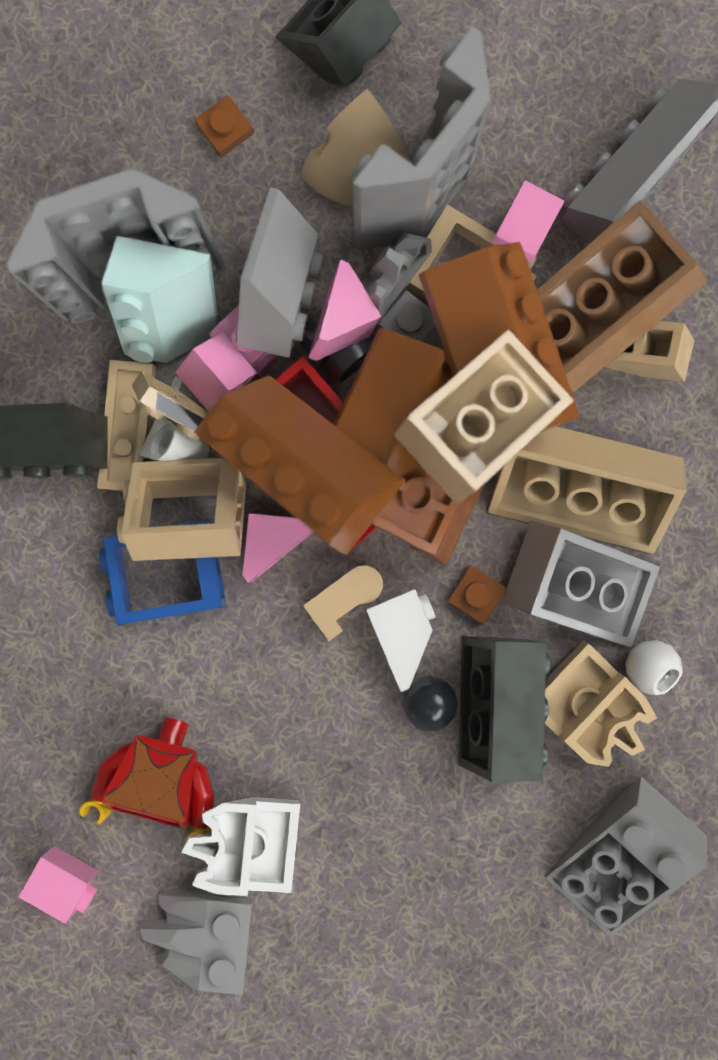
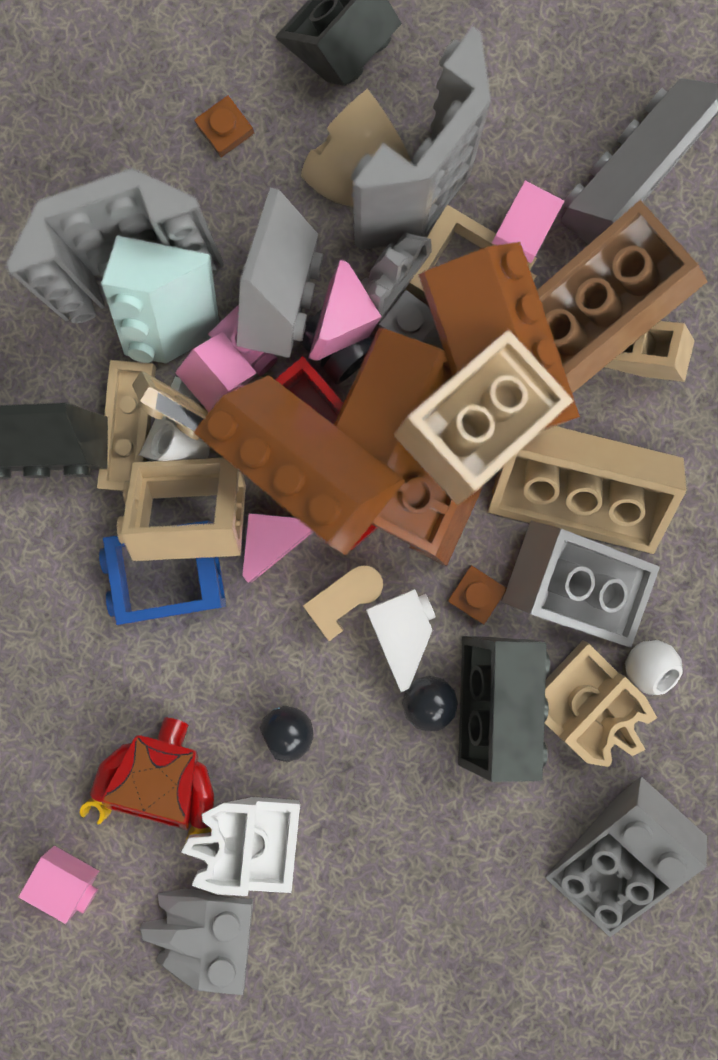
(287, 733): none -> black piece

